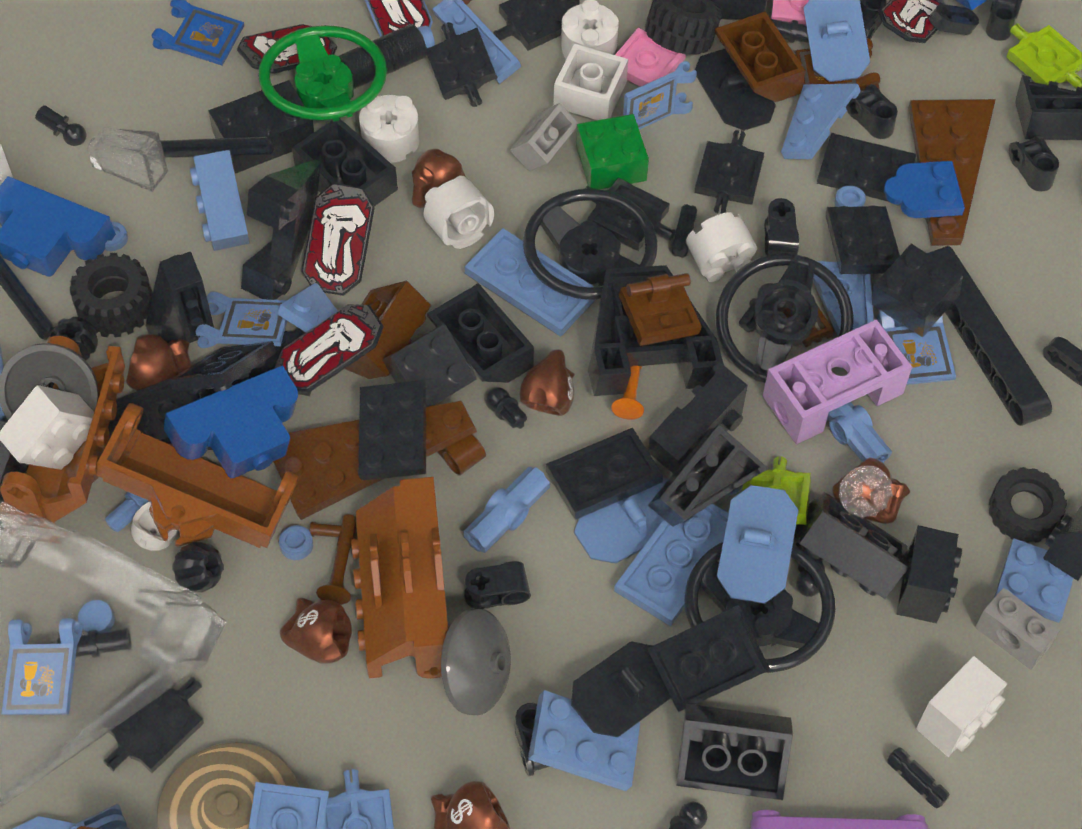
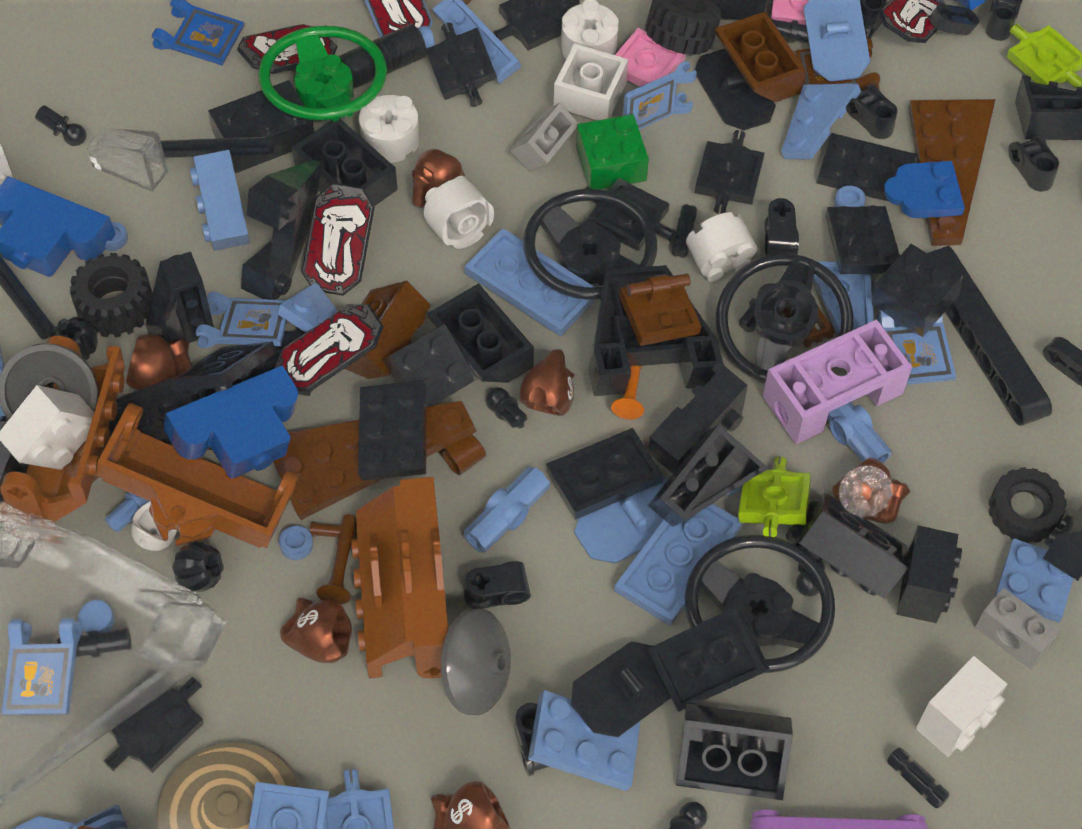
(757, 544): medium blue shield -> none

